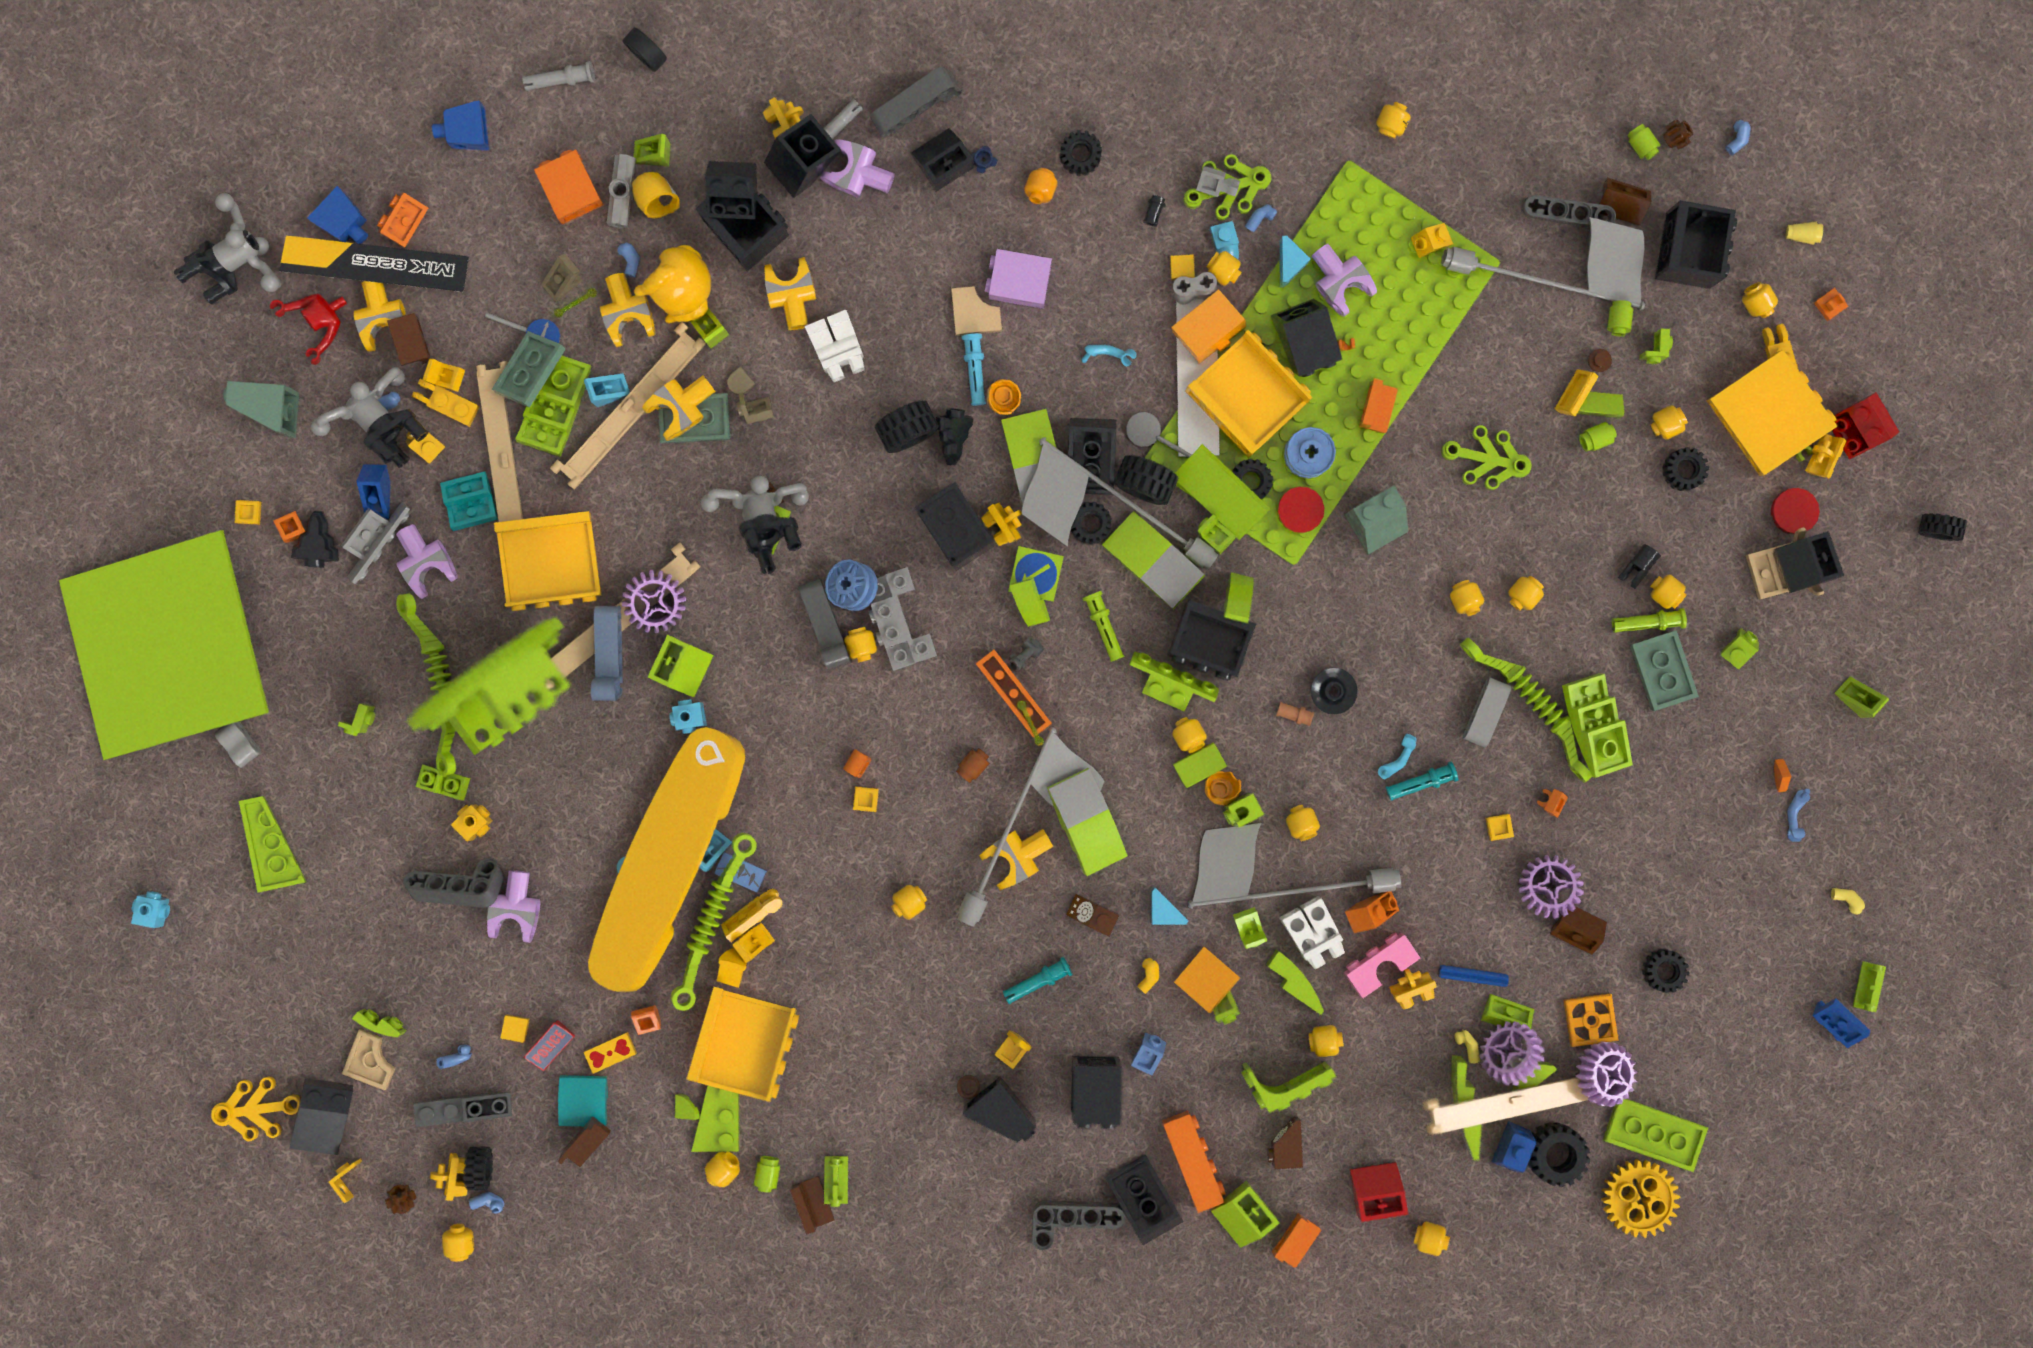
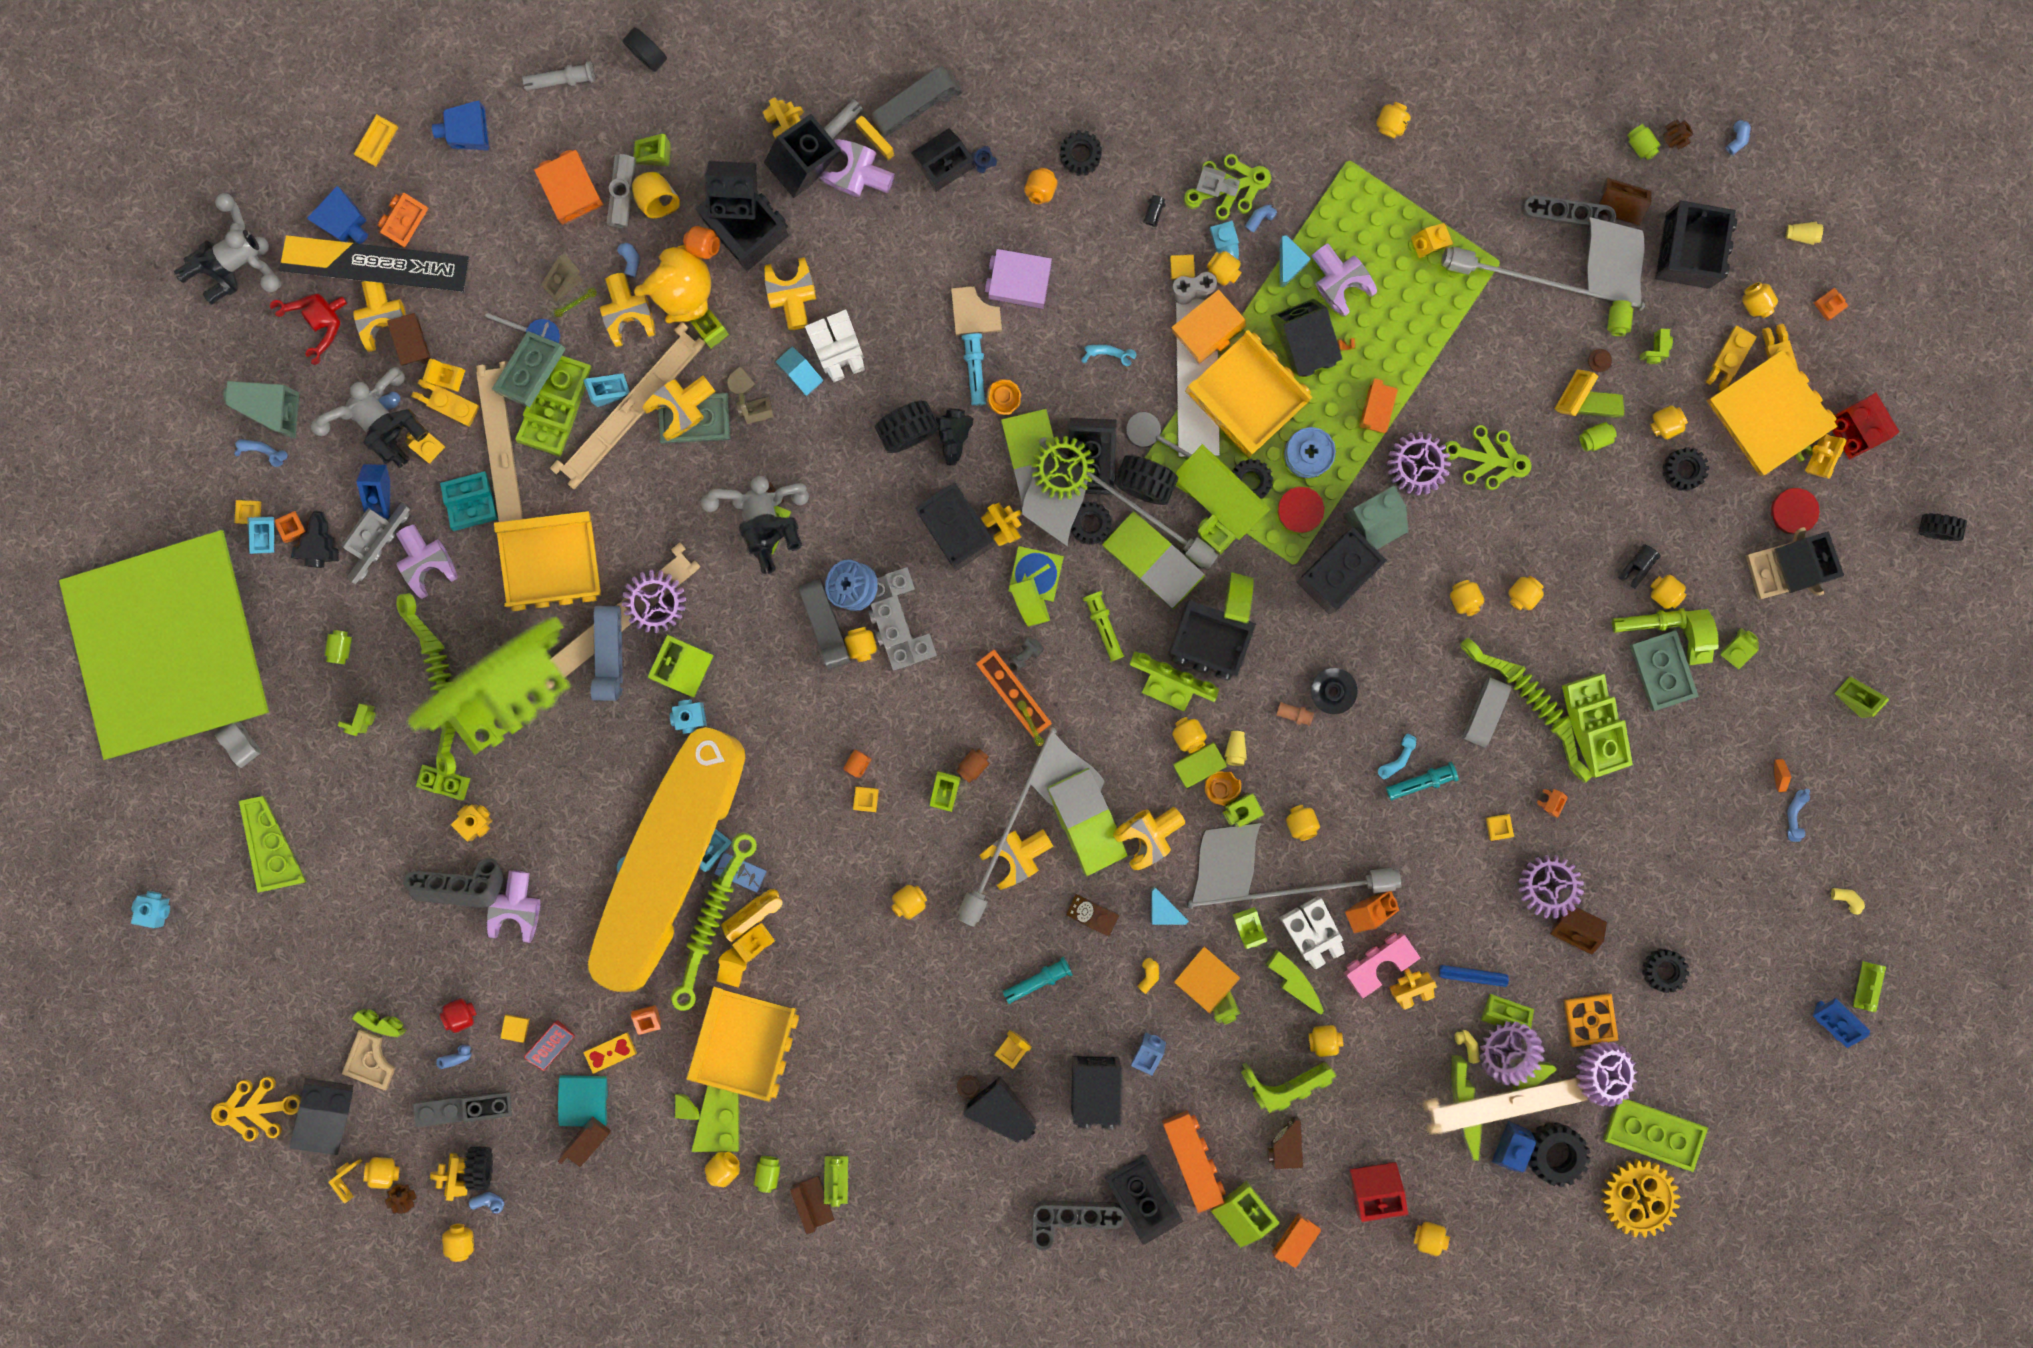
(260, 534): none -> medium azure slope
(275, 457): none -> medium blue piece
(338, 647): none -> lime brick
(376, 140): none -> yellow tile
(381, 1172): none -> yellow head
(457, 1015): none -> red head
(701, 242): none -> orange head
(799, 370): none -> medium azure slope
(875, 138): none -> yellow tile
(945, 791): none -> lime slope
(1044, 478): none -> lime gear
(1150, 834): none -> yellow connector
(1236, 749): none -> light yellow cone
(1341, 571): none -> black container
(1428, 465): none -> lavender gear
(1702, 636): none -> lime brick
(1731, 356): none -> yellow hinge

